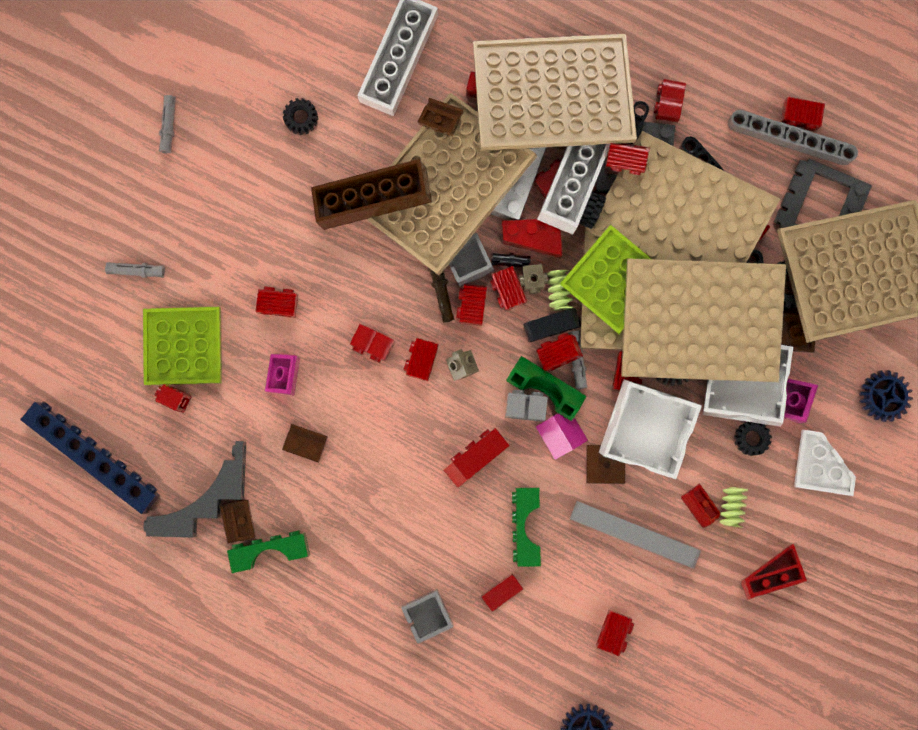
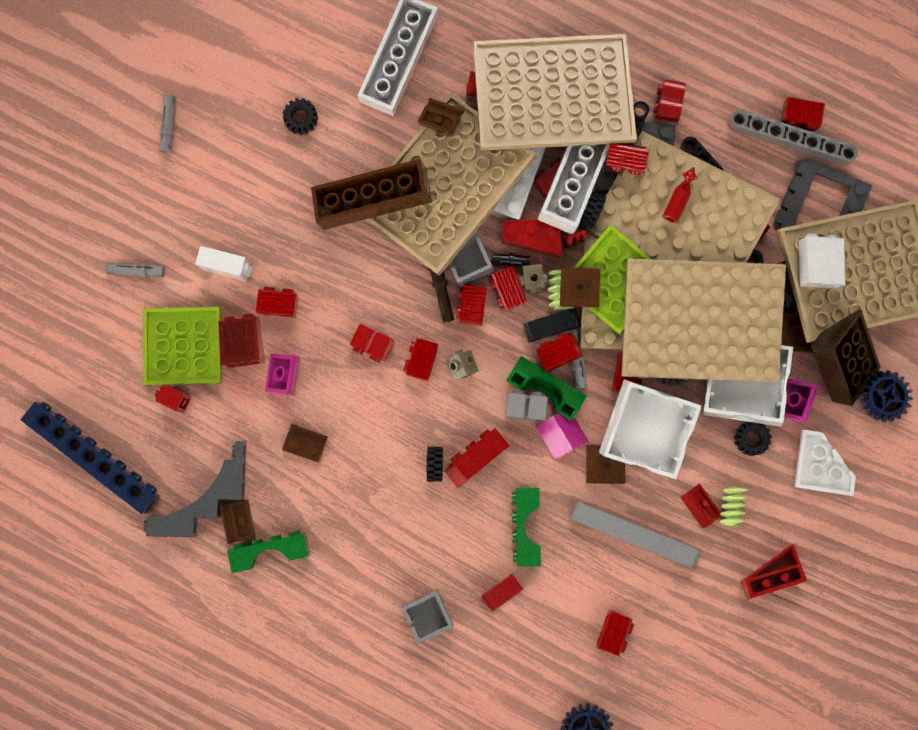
(224, 263): none -> white brick
(240, 341): none -> clear red slope
(434, 464): none -> black tyre
(575, 238): none -> red tile
(580, 287): none -> reddish brown plate
(679, 197): none -> red wheel
(821, 261): none -> white brick
(846, 358): none -> dark brown slope

